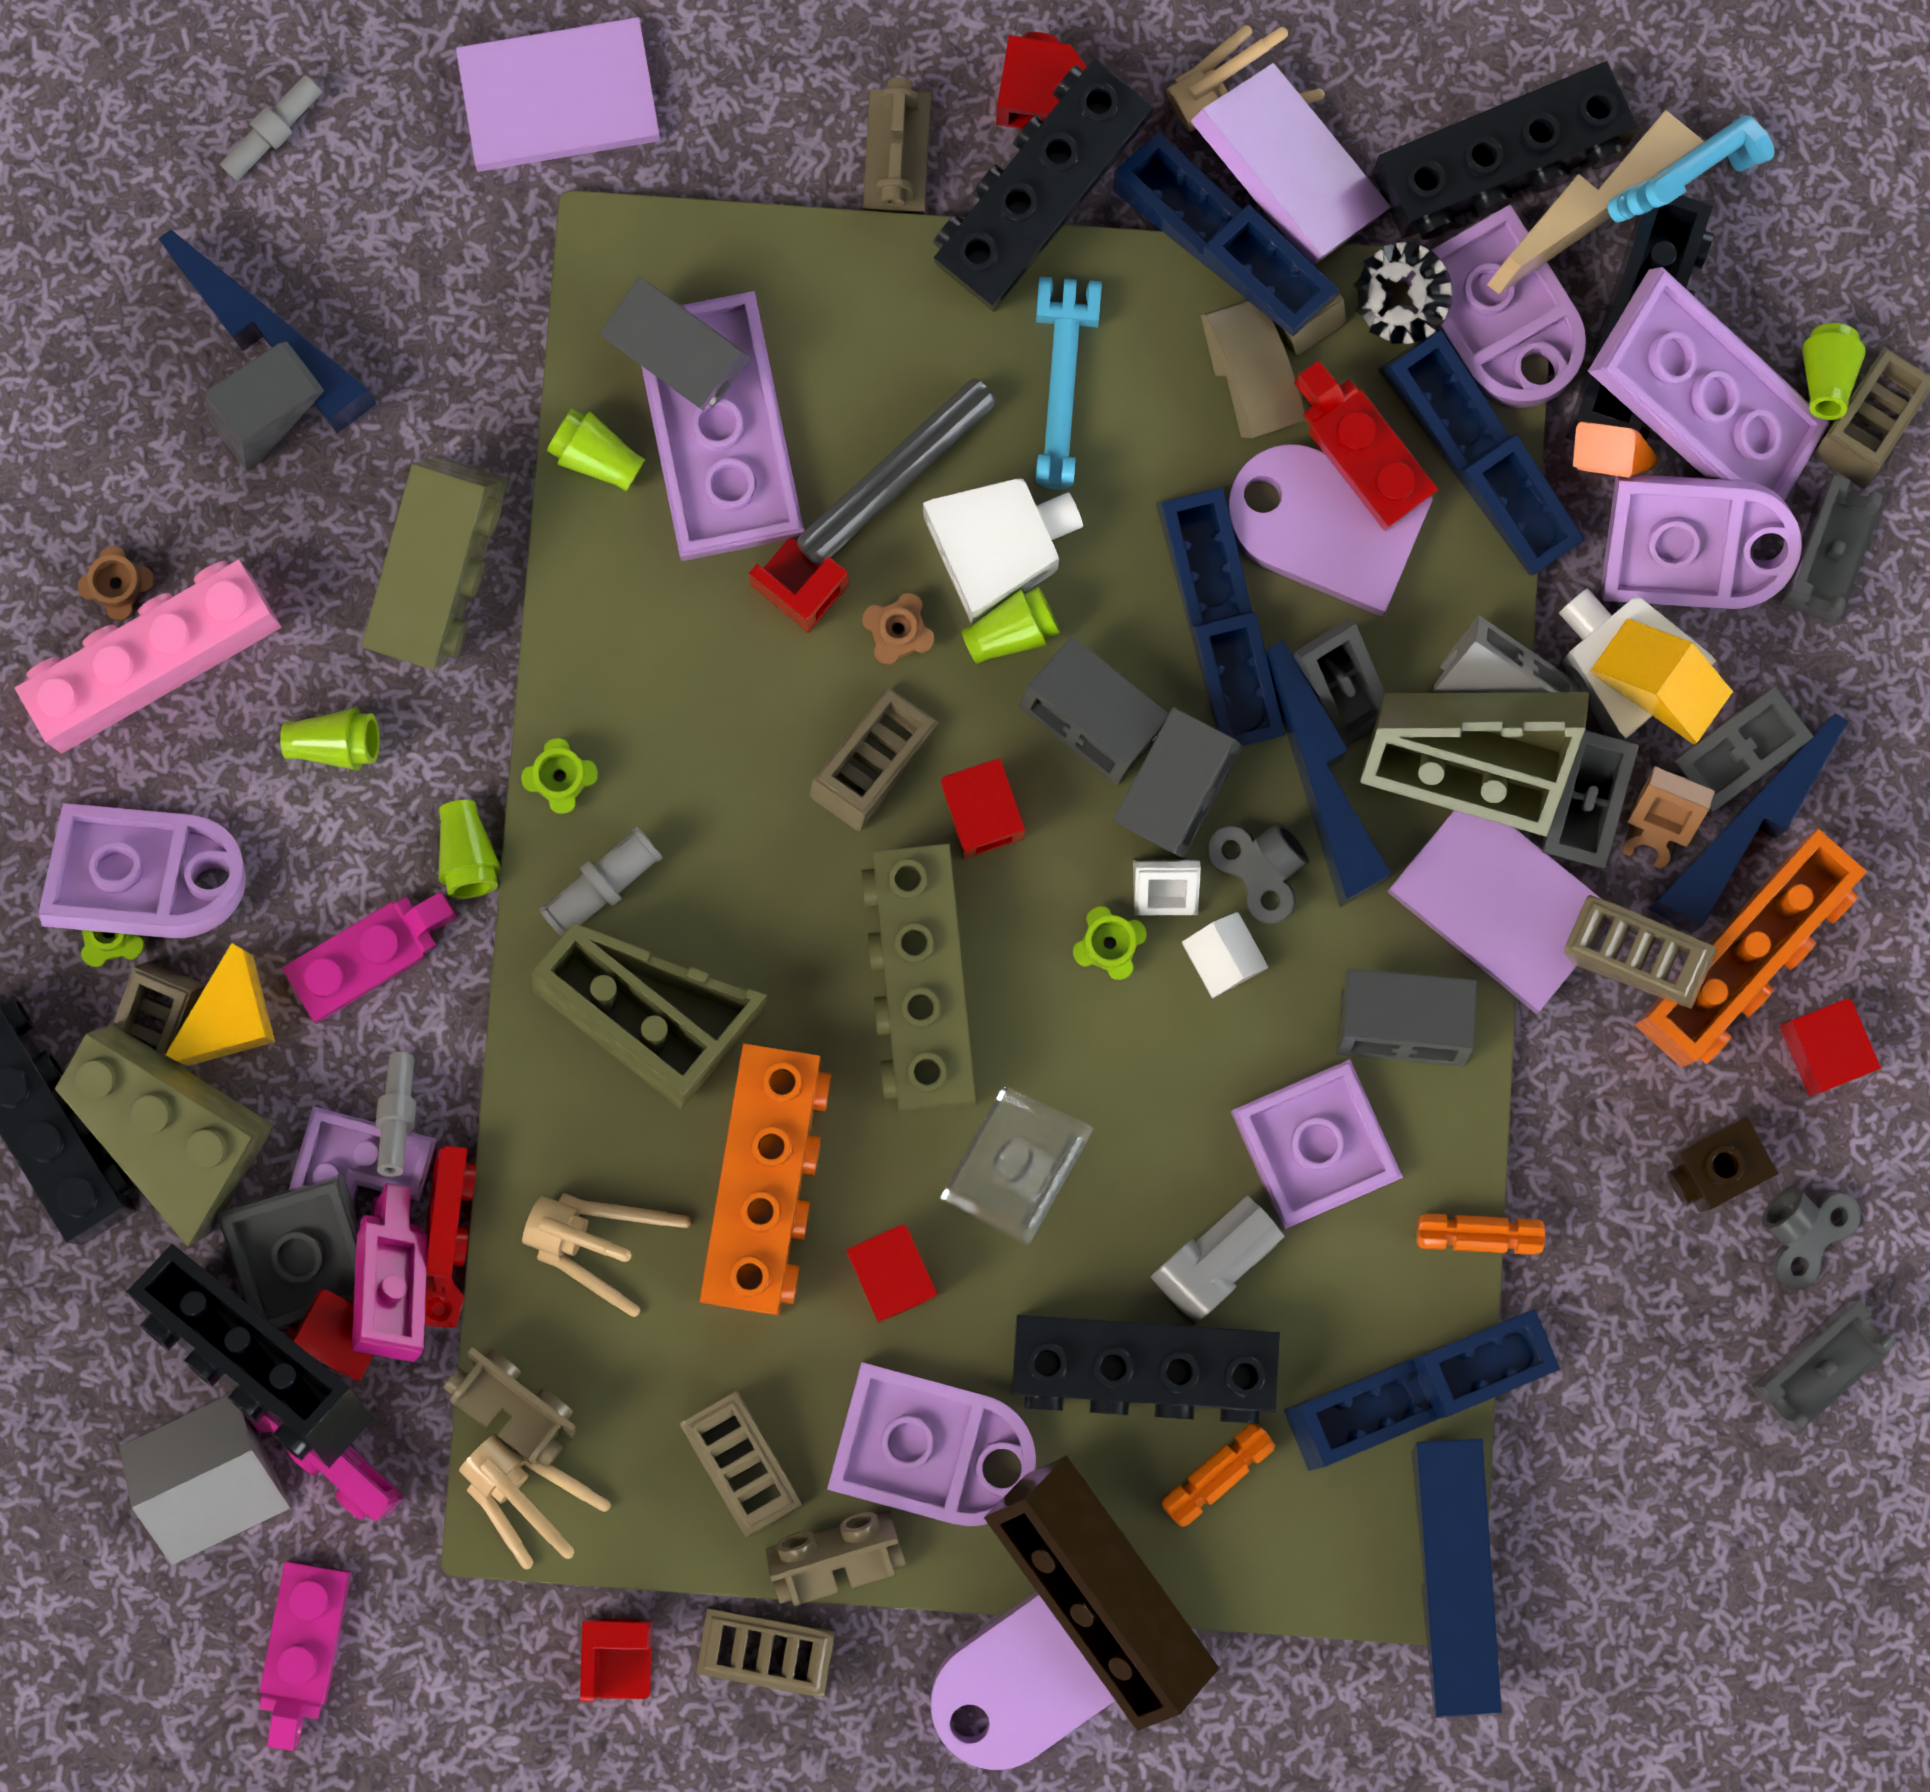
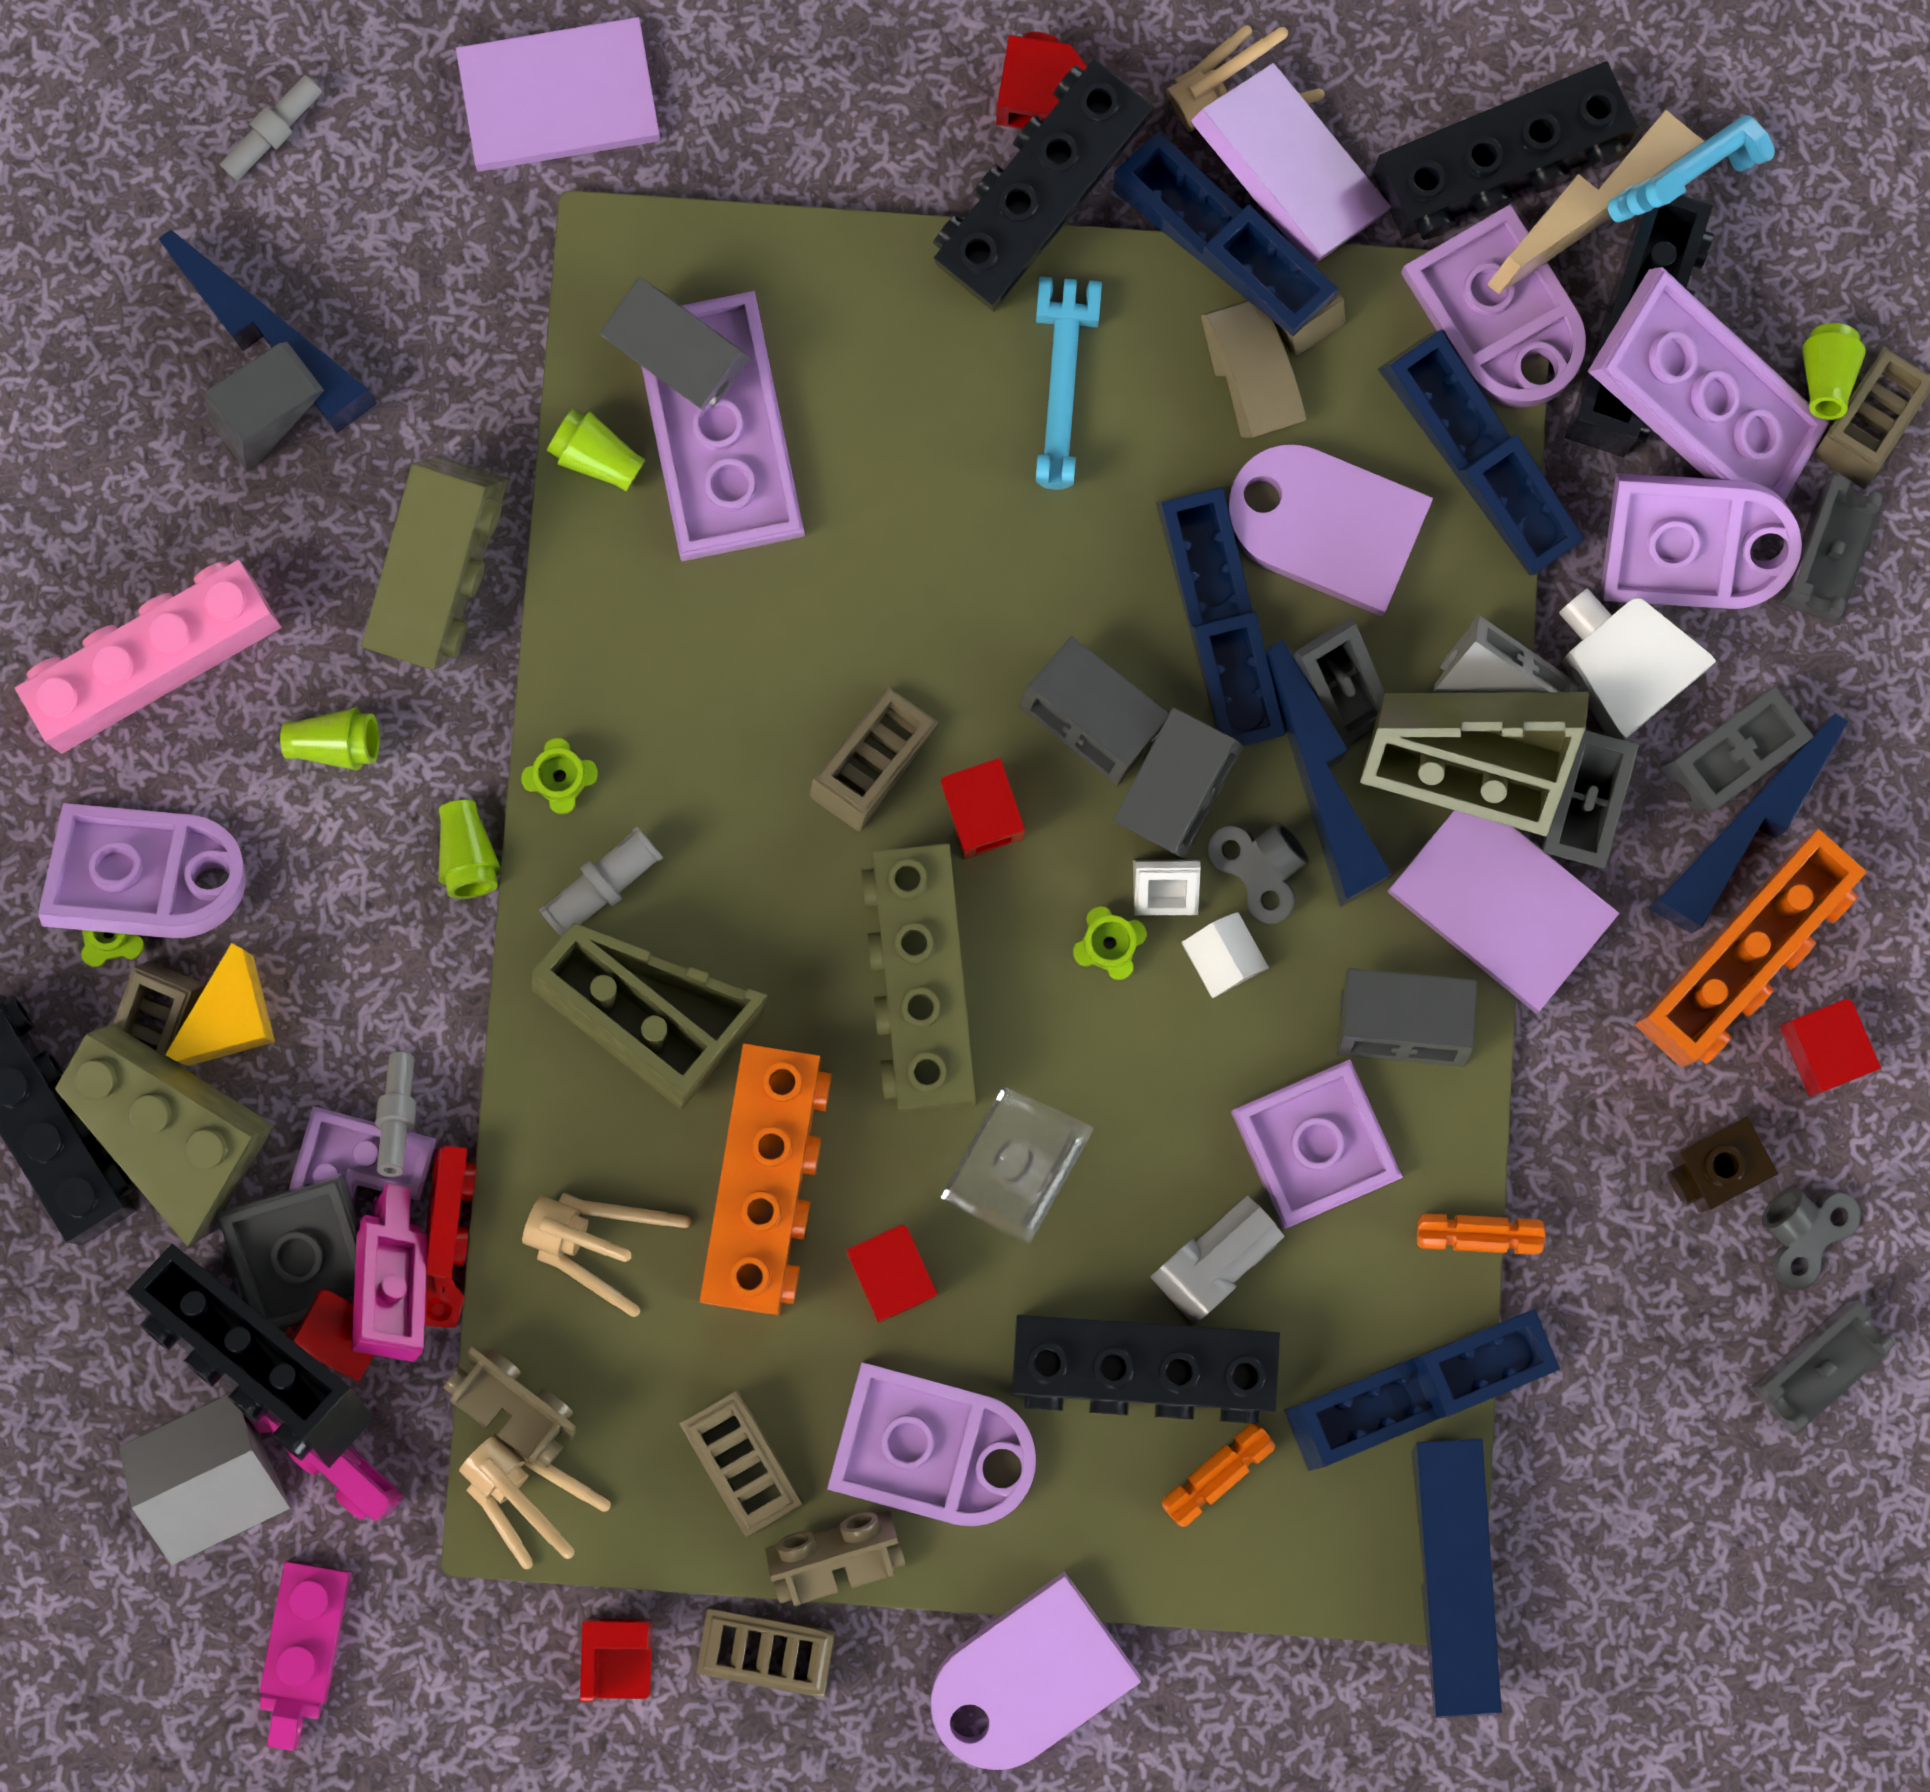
(113, 565): medium nougat plate -> none
(367, 954): dark pink hinge -> none
(799, 585): red panel -> none
(893, 646): medium nougat plate -> none
(896, 471): dark grey axle -> none
(897, 148): dark tan hinge -> none
(998, 540): white torso -> none
(1012, 627): lime cone -> none
(1102, 1593): dark brown brick -> none
(1363, 447): red hinge -> none
(1429, 291): black gear -> none
(1589, 927): dark tan slope -> none
(1612, 450): slope -> none
(1663, 678): yellow slope -> none
(1666, 814): medium nougat plate -> none

